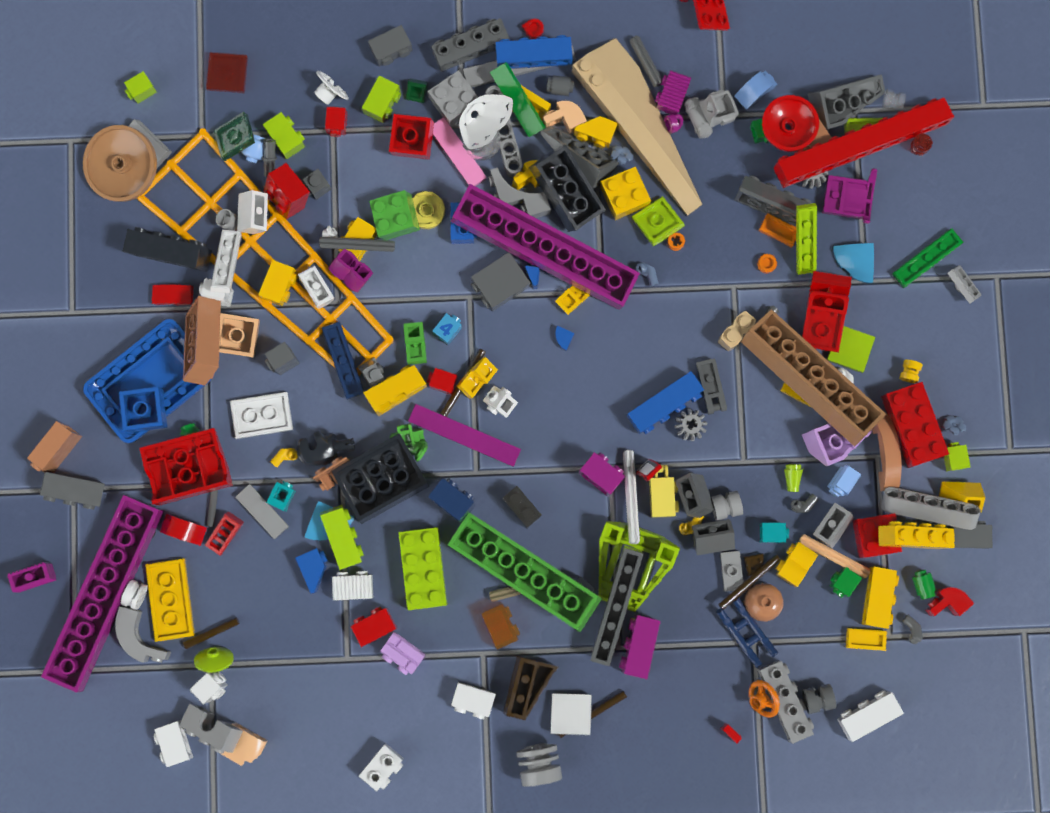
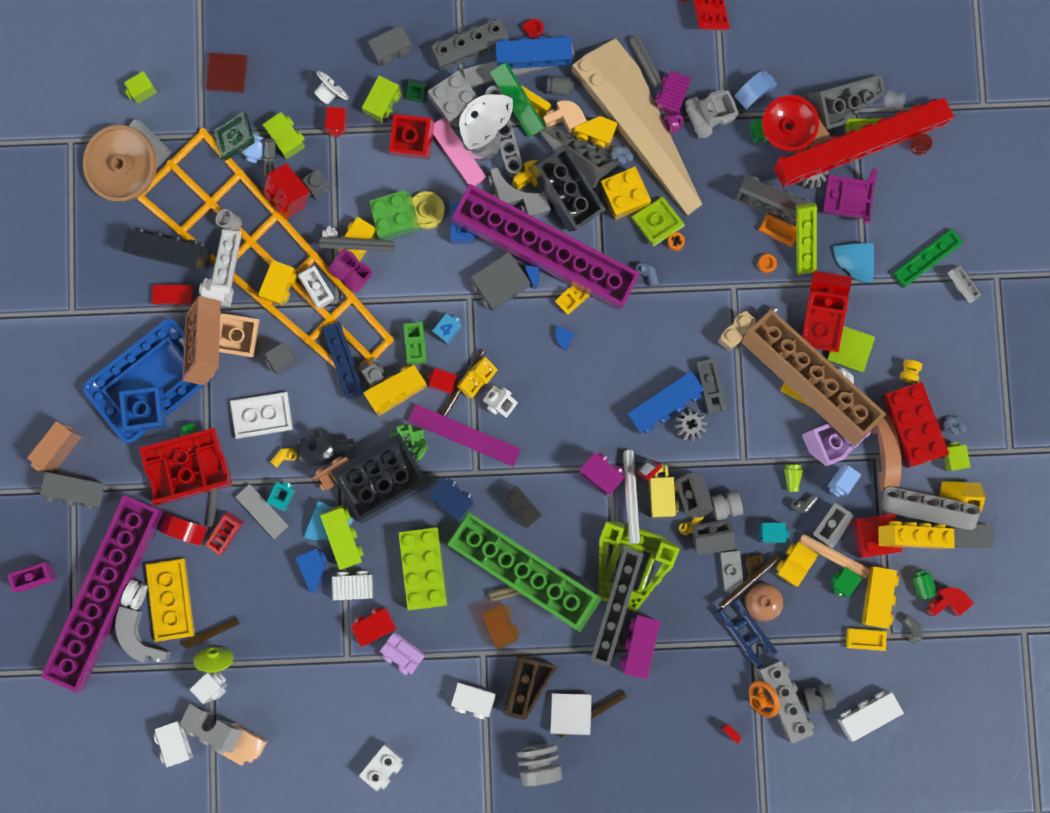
(252, 212): white brick -> none

